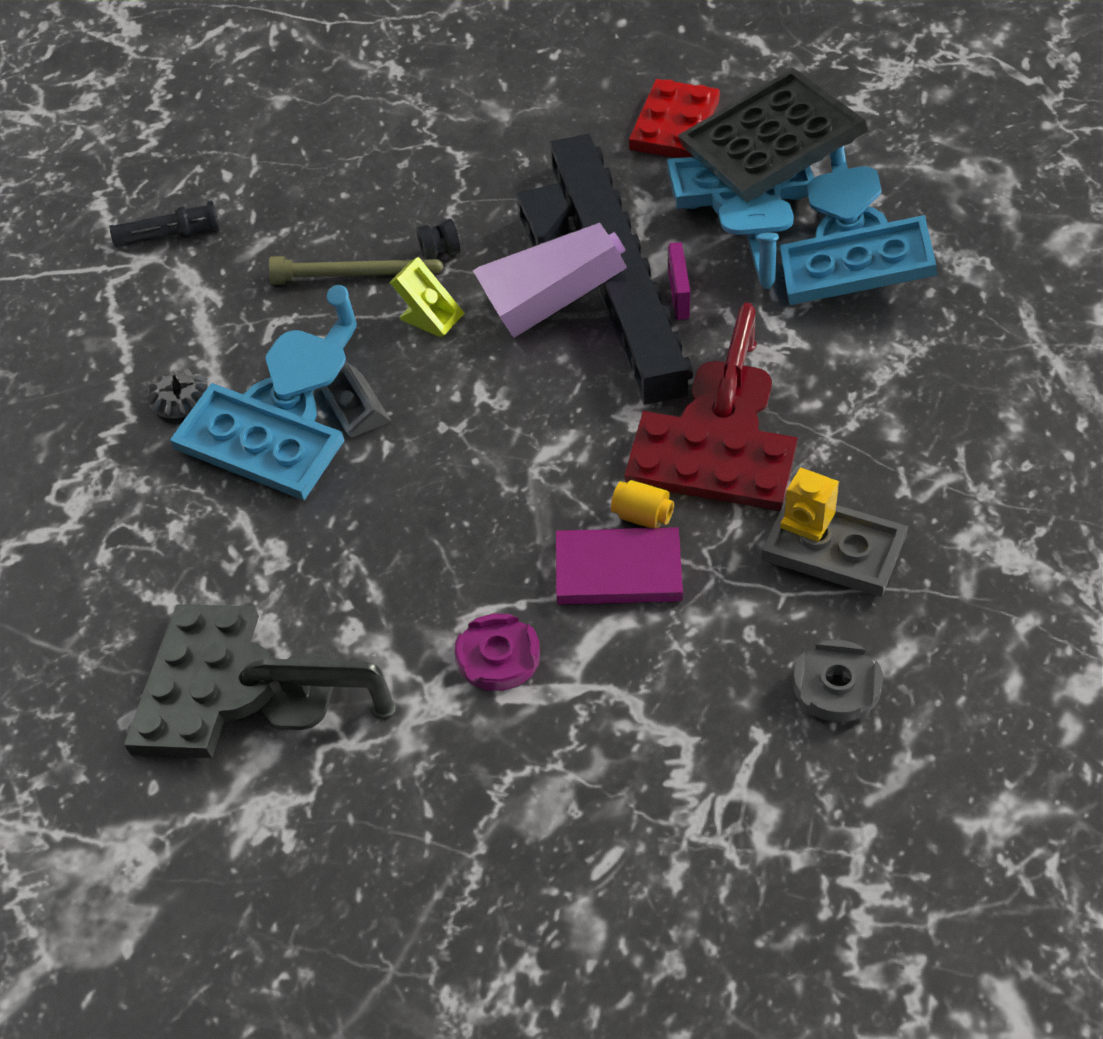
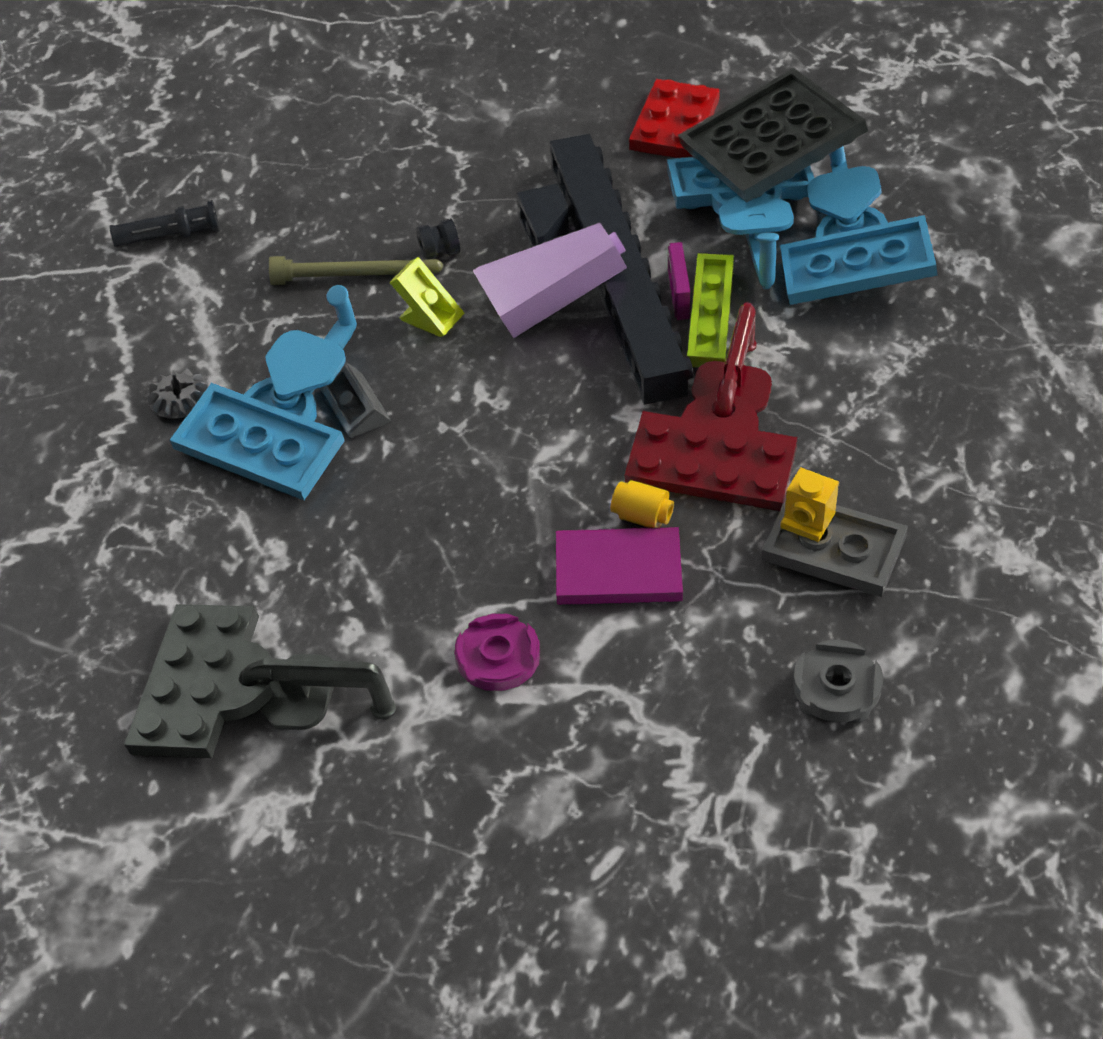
(710, 309): none -> lime plate

